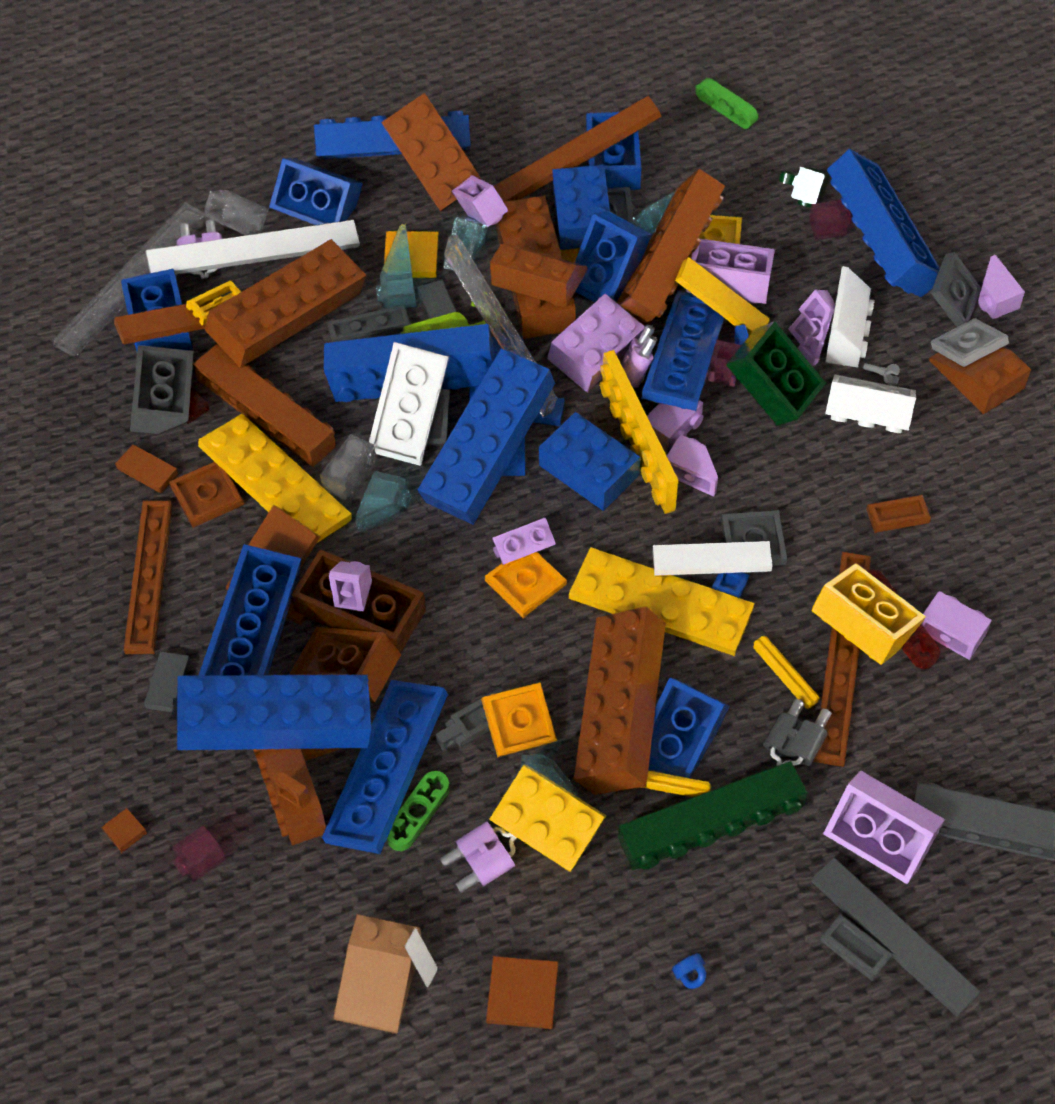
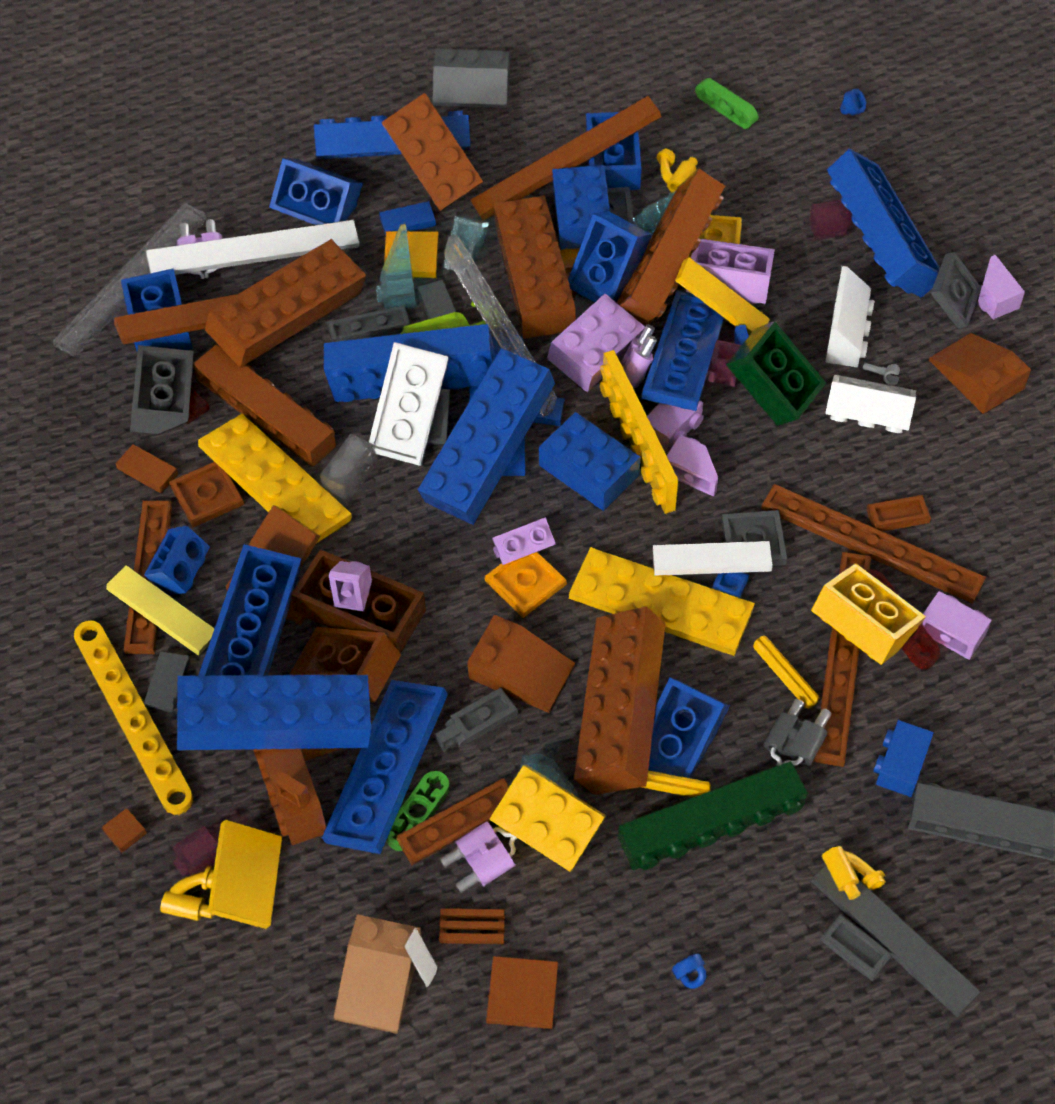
(133, 717): none -> yellow plate
(161, 610): none -> light yellow tile
(177, 561): none -> blue brick
(179, 904): none -> yellow plant
(202, 313): yellow tile -> none
(235, 212): clear brick -> none
(245, 874): none -> yellow tile
(382, 501): clear light blue slope -> none
(414, 216): none -> blue tile
(451, 823): none -> dark orange tile
(471, 78): none -> dark grey slope
(471, 938): none -> dark orange tile
(480, 201): lavender brick -> none
(518, 719): light orange tile -> none
(519, 664): none -> dark orange slope
(535, 274): dark orange slope -> none
(686, 168): none -> yellow plant
(808, 184): brick -> none
(813, 324): lavender slope -> none
(842, 866): none -> yellow plant
(853, 102): none -> blue tile
(874, 543): none -> dark orange tile
(883, 826): lavender brick -> none
(903, 759): none -> blue brick
(969, 342): light grey tile -> none

